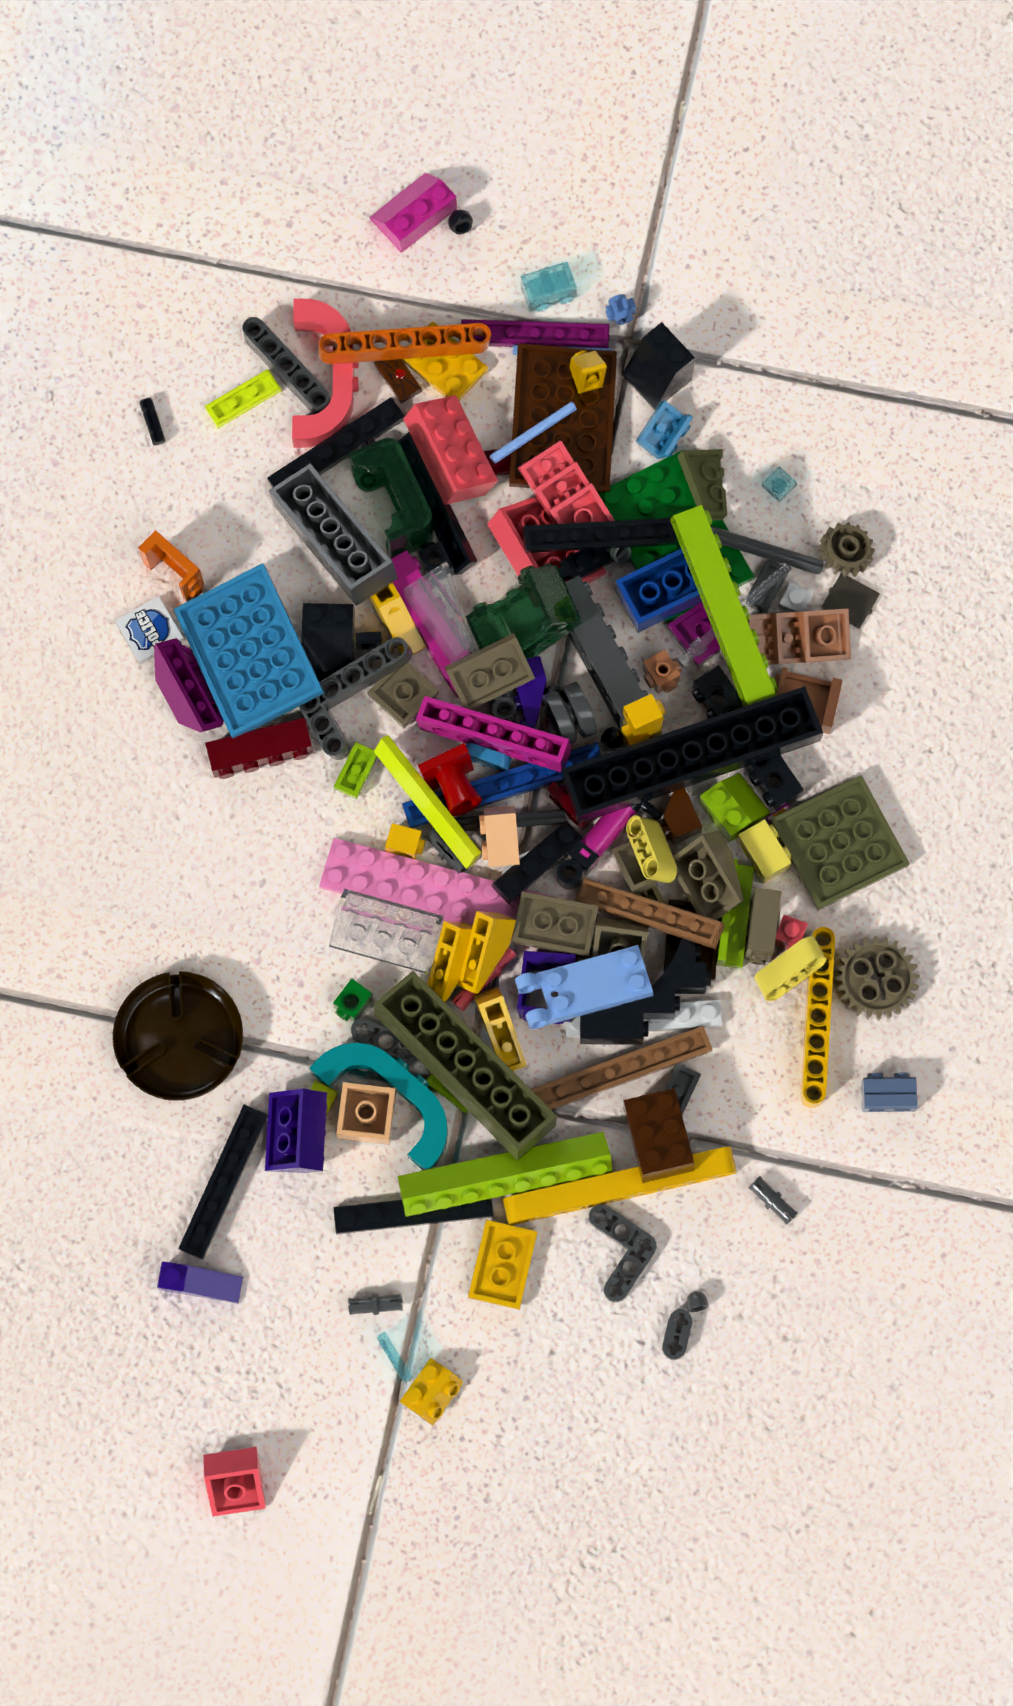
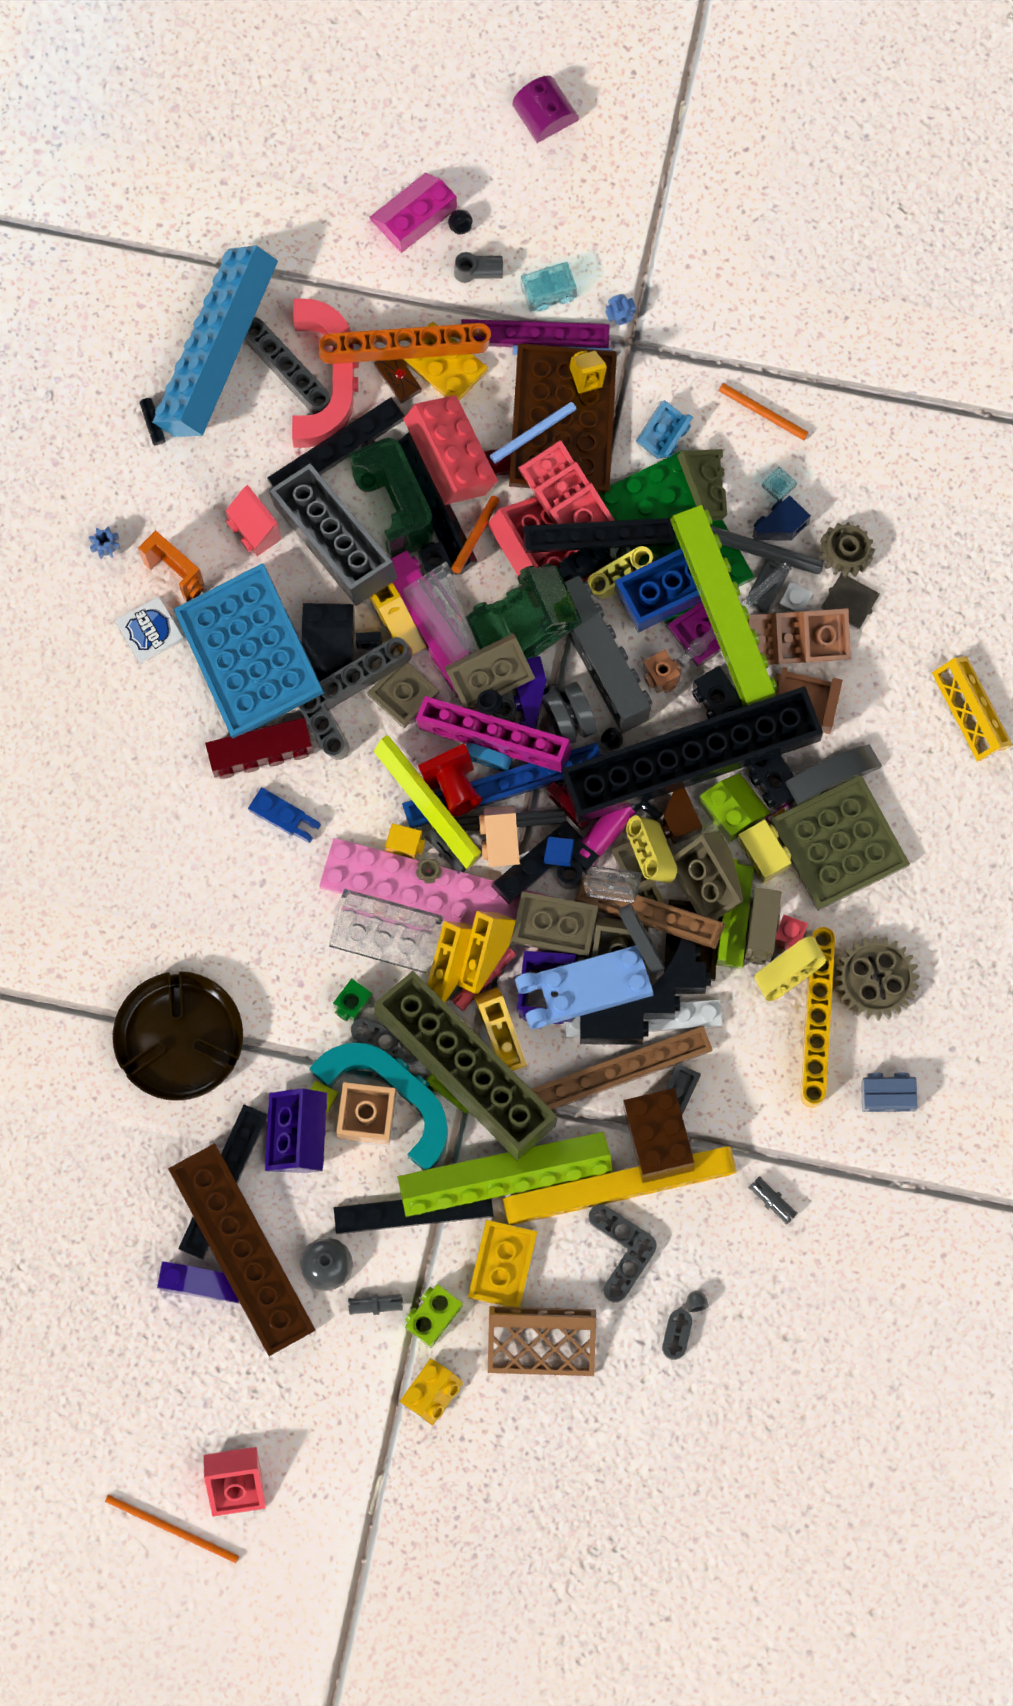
(100, 537): none -> medium blue gear
(172, 1529): none -> orange axle
(185, 686): magenta wedge -> none
(215, 341): none -> dark azure brick
(241, 1249): none -> reddish brown plate
(242, 398): neon yellow tile -> none
(252, 522): none -> coral slope
(282, 814): none -> blue hinge
(326, 1264): none -> dark grey cylinder
(355, 770): lime plate -> none
(394, 1358): clear light blue tile -> none
(426, 864): none -> dark tan plate
(439, 1319): none -> lime brick
(475, 534): none -> orange bar
(481, 267): none -> dark grey piece
(489, 702): none -> black plate
(544, 108): none -> magenta brick
(544, 1319): none -> medium nougat fence
(559, 851): none -> blue tile
(612, 884): none -> clear slope
(614, 570): none -> light yellow beam
(641, 938): none -> dark grey beam
(643, 720): yellow arch -> none
(659, 366): black slope -> none
(763, 411): none -> orange bar
(783, 522): none -> dark blue slope
(833, 772): none -> dark grey slope
(980, 707): none -> yellow fence

